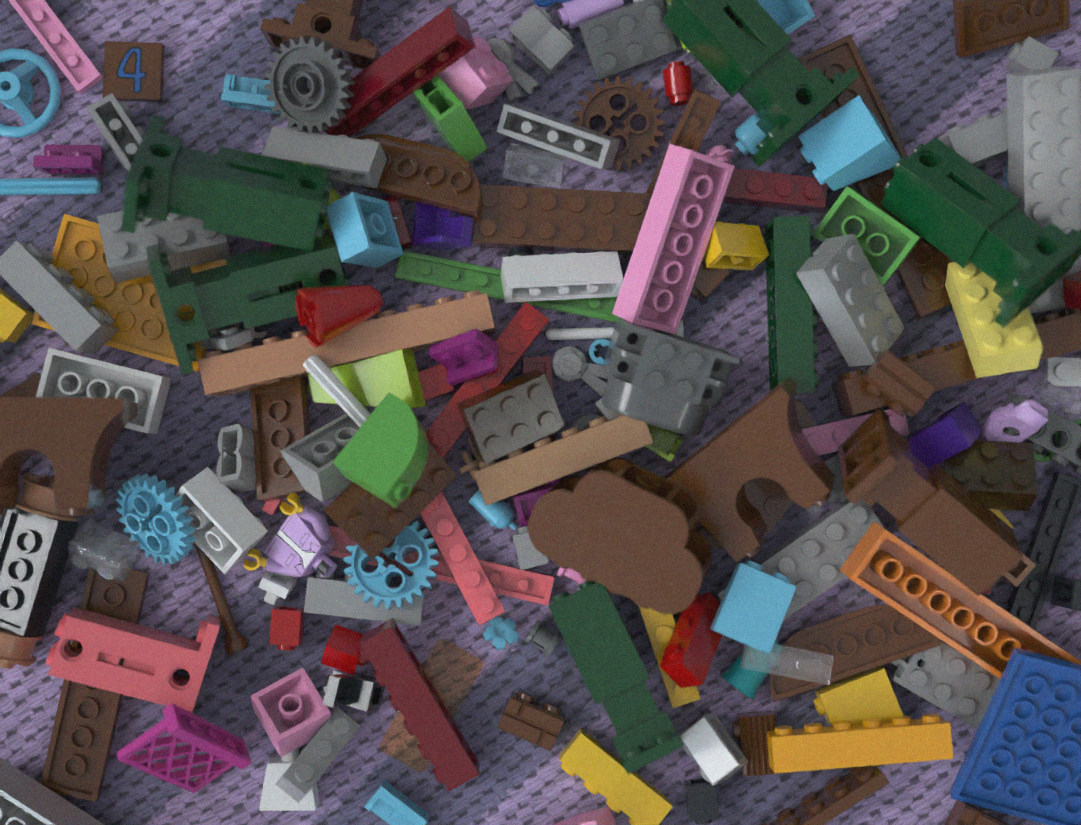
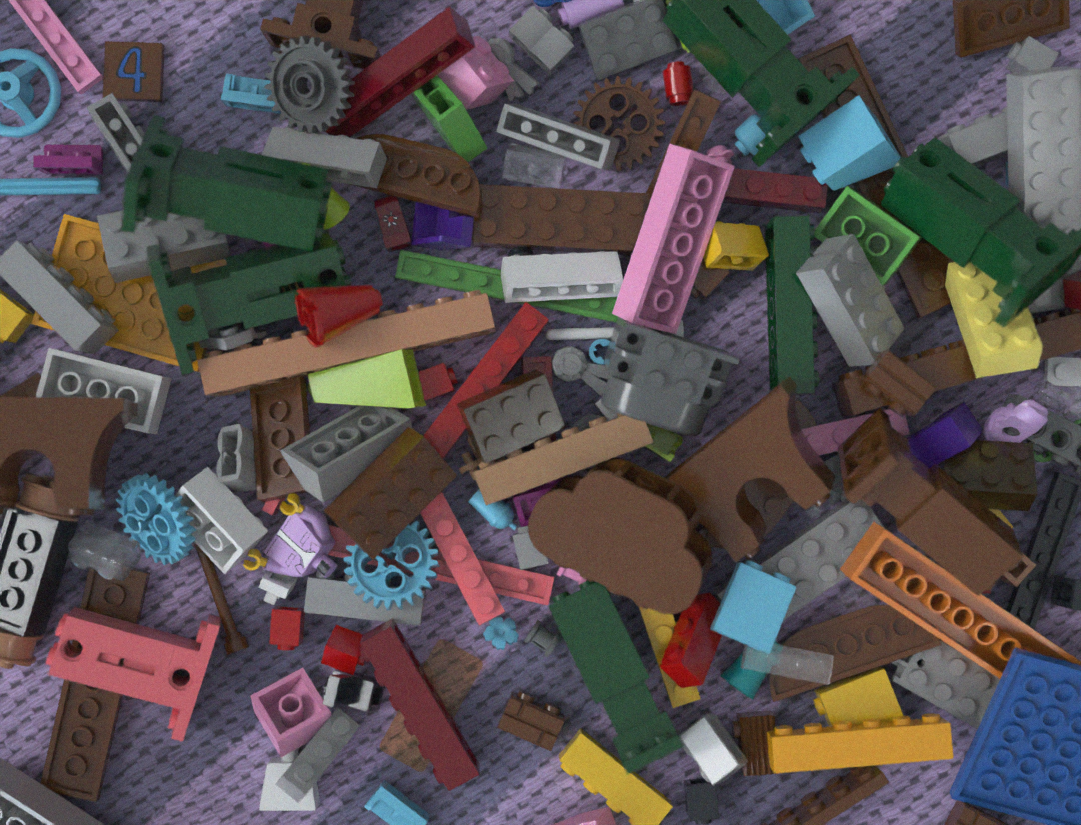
(200, 736): dark pink fence -> none
(336, 389): white axle -> none
(364, 230): medium azure brick -> none
(386, 452): bright green brick -> none
(466, 355): magenta bracket -> none

